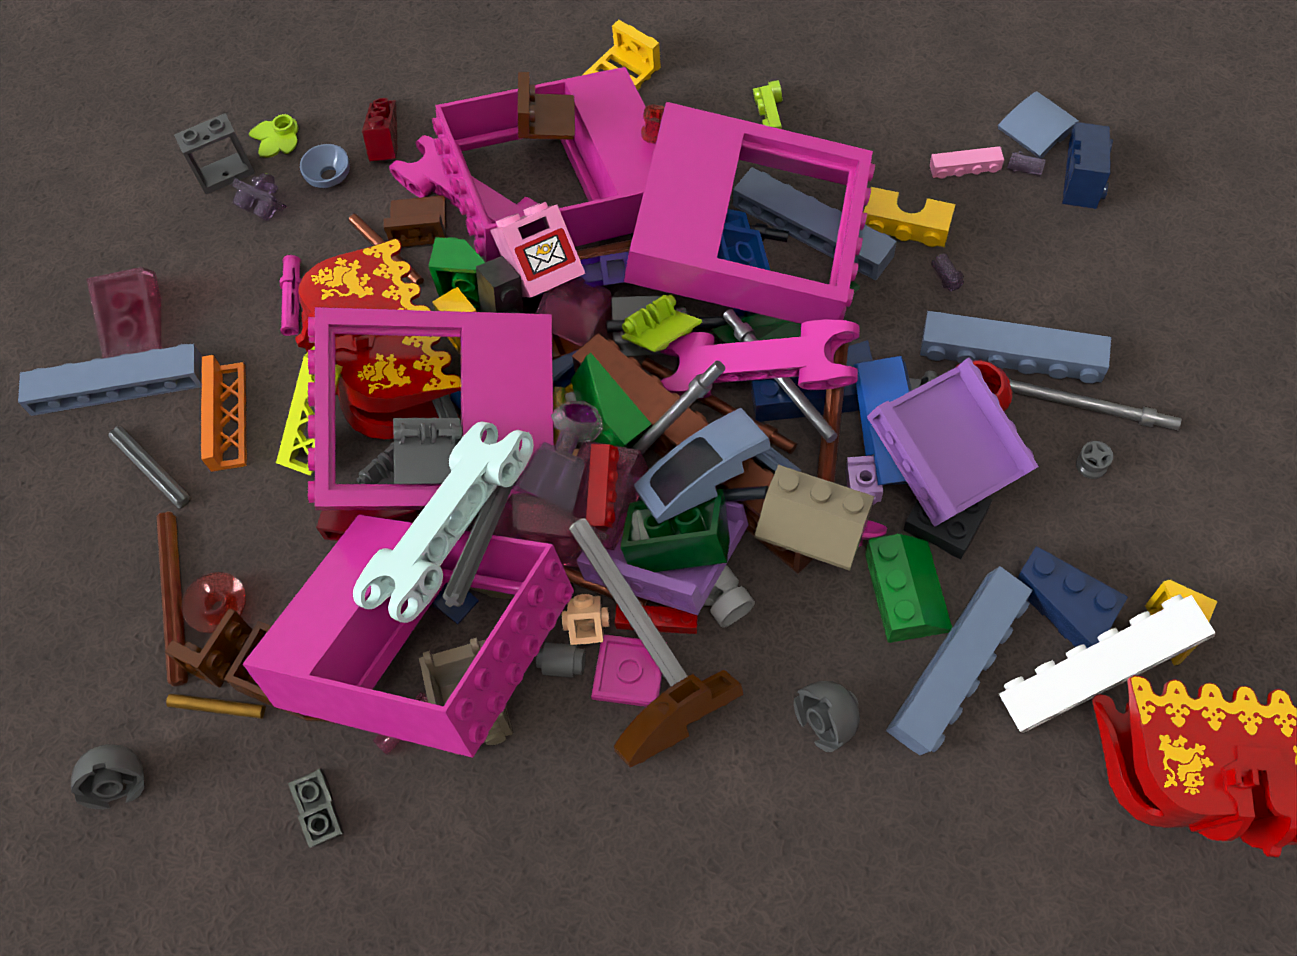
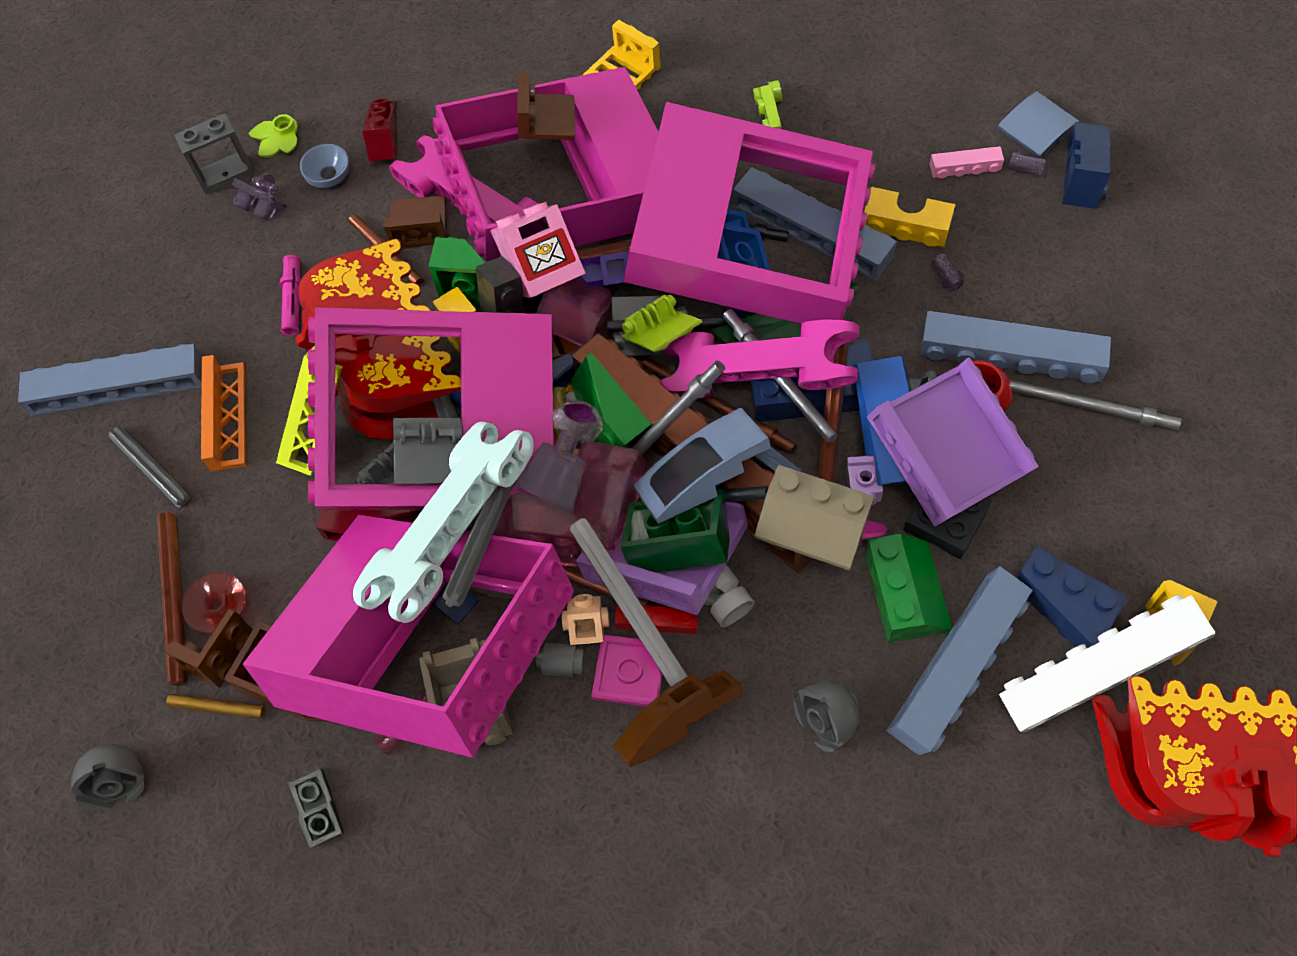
(126, 311): clear pink slope -> none
(602, 485): red piece -> none
(652, 117): clear red bush -> none
(1098, 453): dark grey wheel -> none

